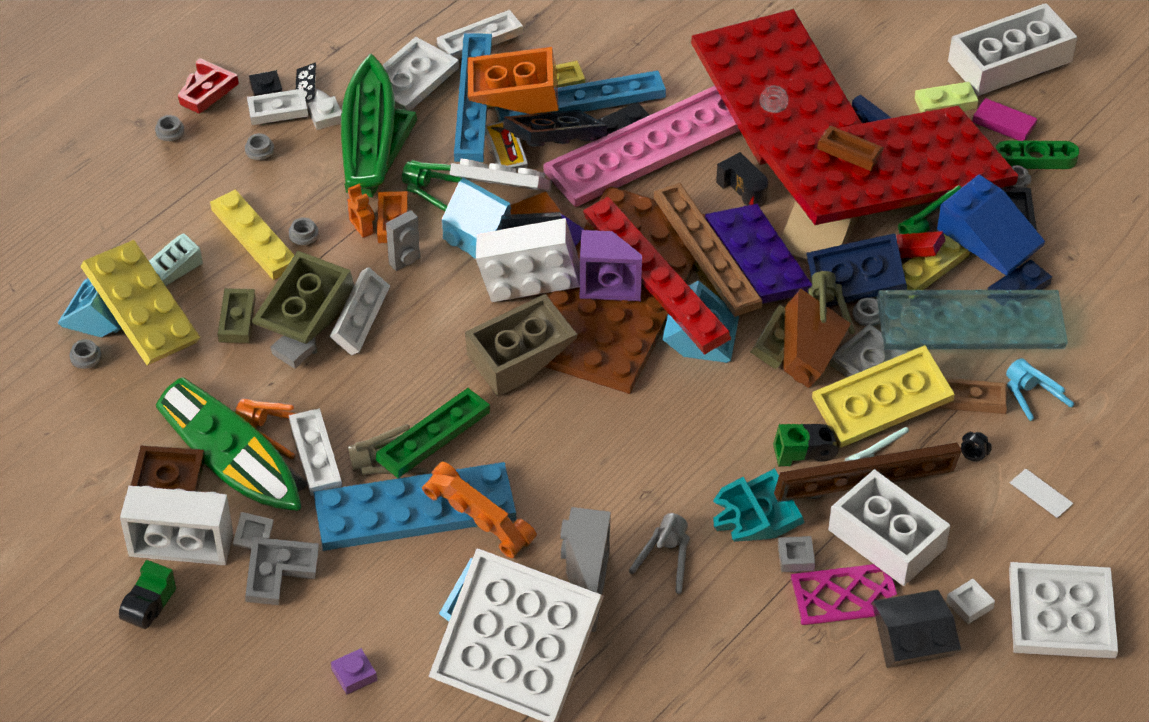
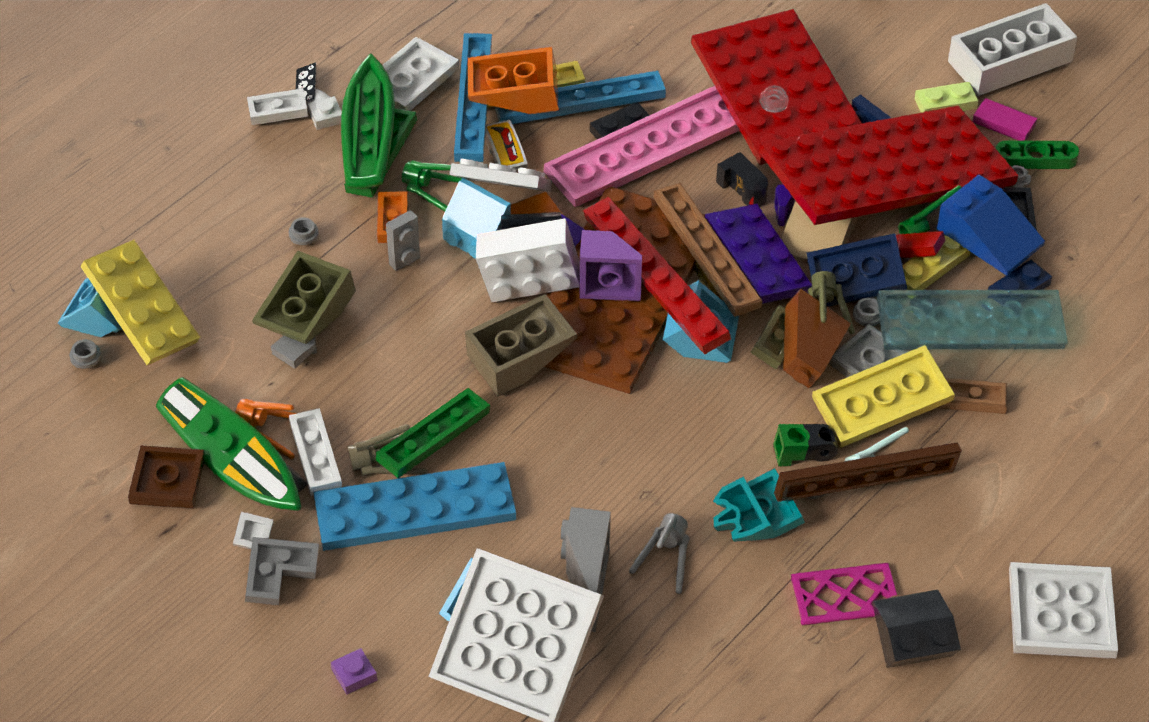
(148, 595): leg -> none
(169, 128): light grey plate -> none
(177, 525): white brick -> none
(184, 251): light aqua slope -> none
(206, 86): red wing -> none
(236, 315): olive plate -> none
(252, 233): light yellow plate -> none
(259, 147): light grey plate -> none
(265, 83): black plate -> none
(360, 211): orange plate -> none
(360, 311): white plate -> none
(486, 514): orange plate -> none
(501, 26): white plate -> none
(555, 127): black plate -> none
(783, 204): none -> dark purple slope
(796, 554): light grey plate -> none
(850, 148): dark orange tile -> none
(889, 527): white brick -> none
(970, 601): white plate -> none
(971, 450): black plate -> none
(1026, 377): medium azure plant -> none
(1041, 493): white sticker -> none

